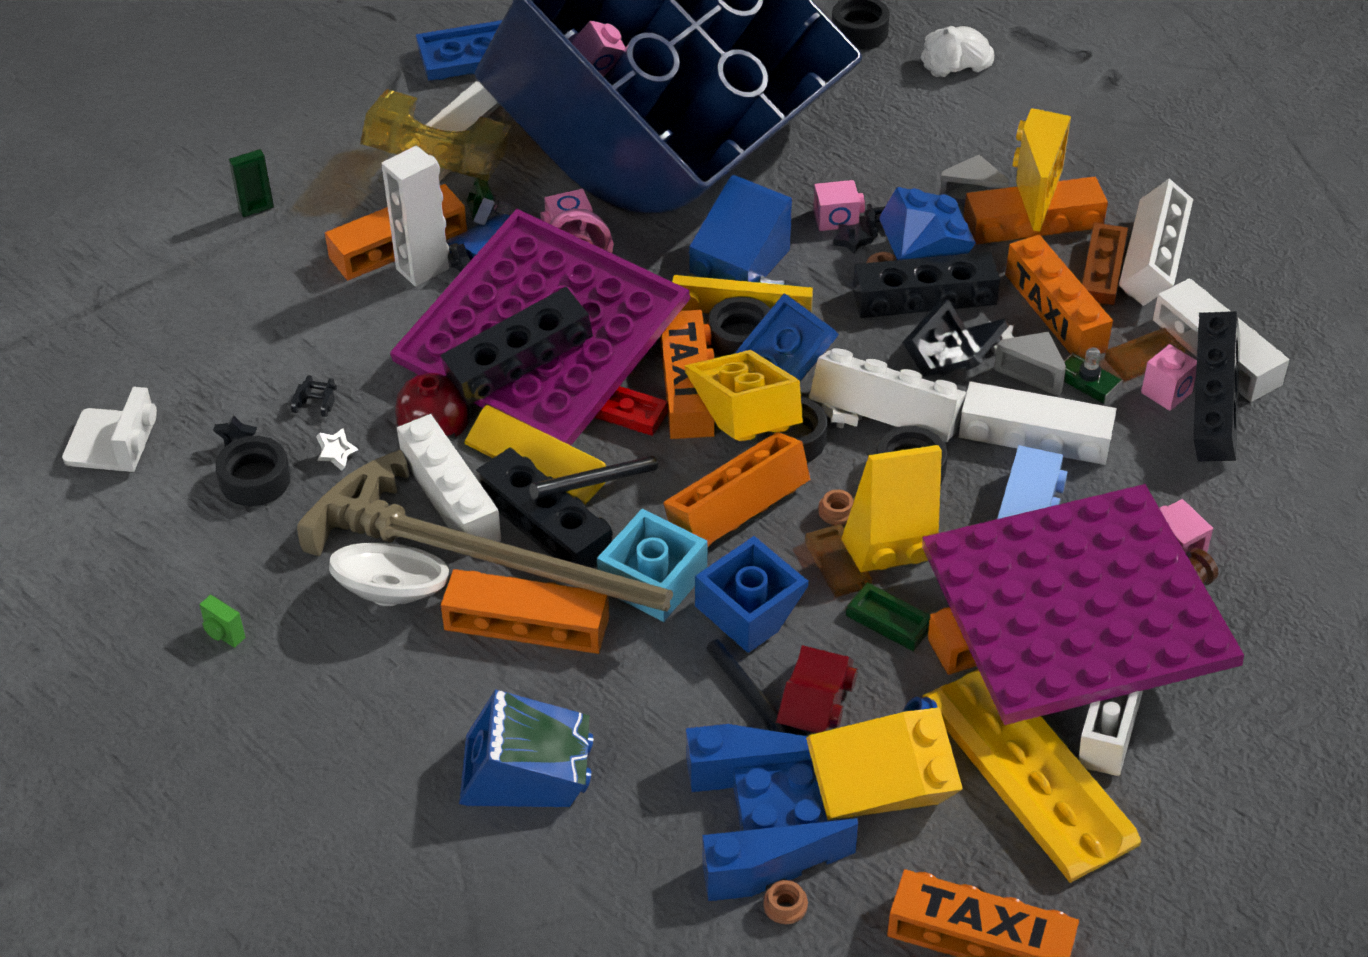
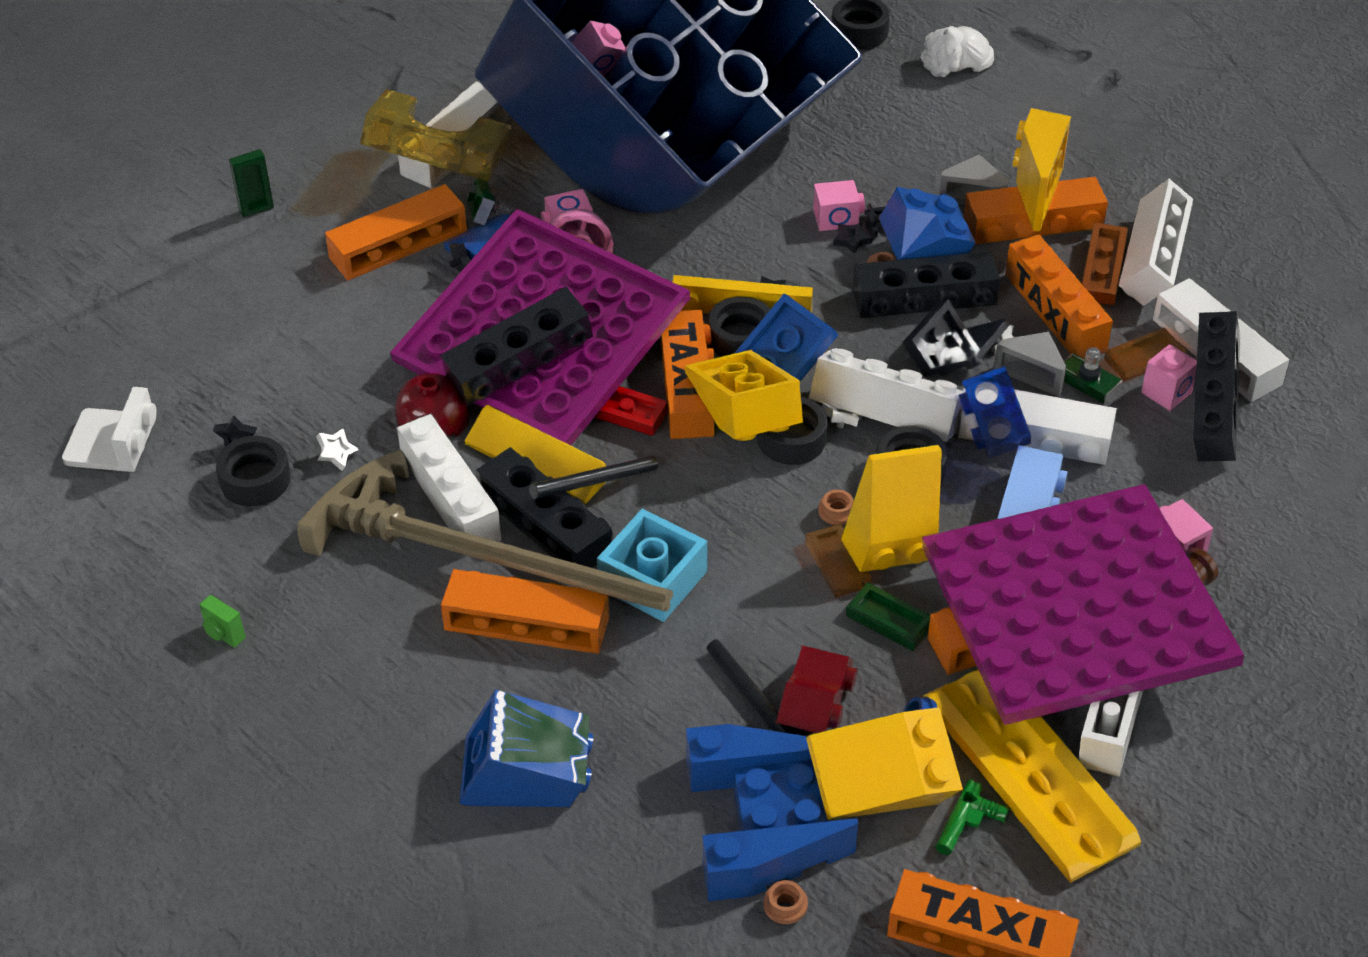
(303, 392): black piece -> none
(388, 572): white dish -> none
(416, 215): white brick -> none
(455, 49): blue plate -> none
(740, 488): orange brick -> none
(742, 233): blue slope -> none
(749, 593): blue slope -> none
(970, 814): none -> green hose
(1003, 410): none -> clear blue brick

